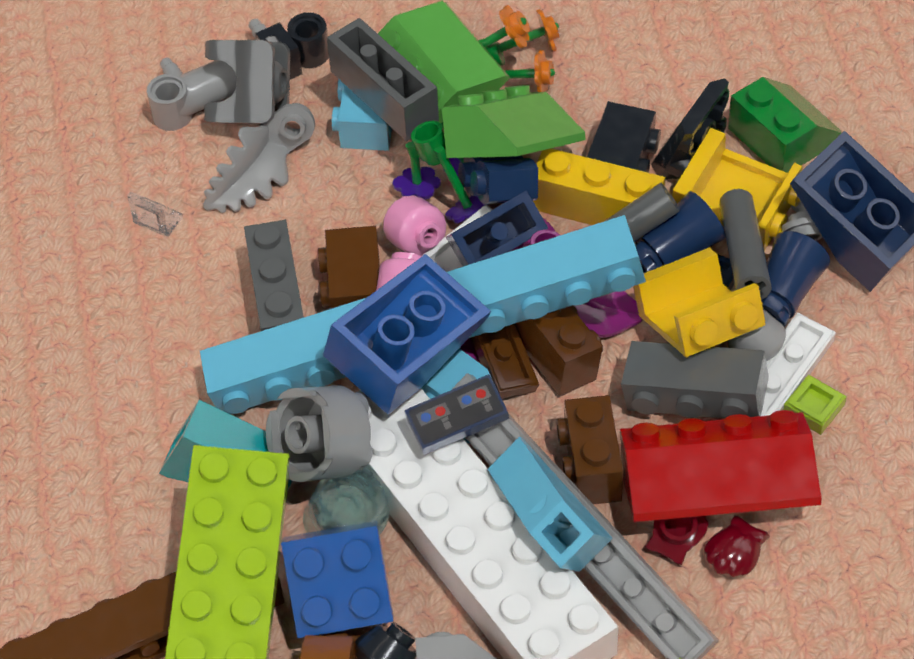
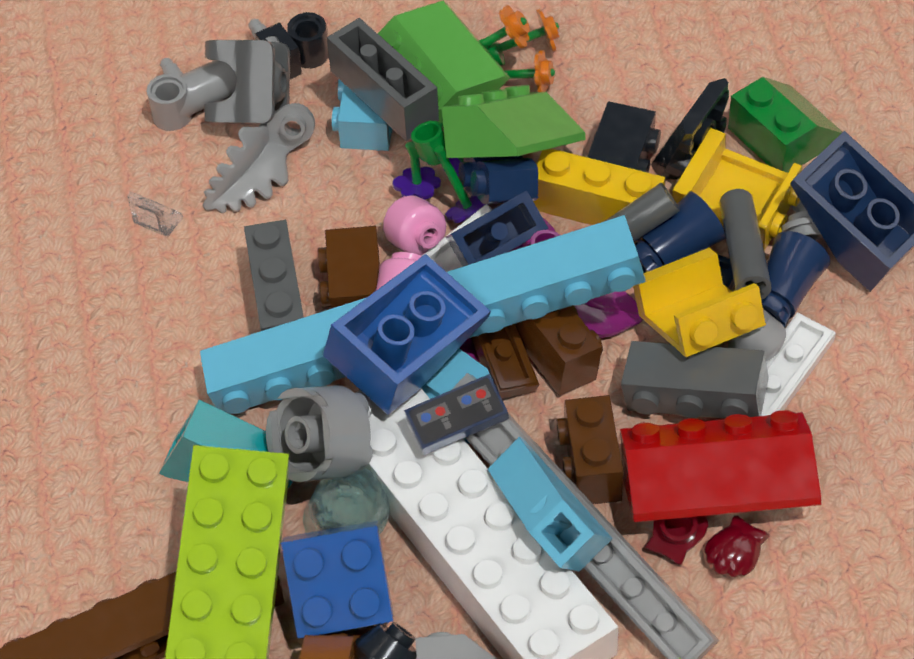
(817, 402): lime tile -> none

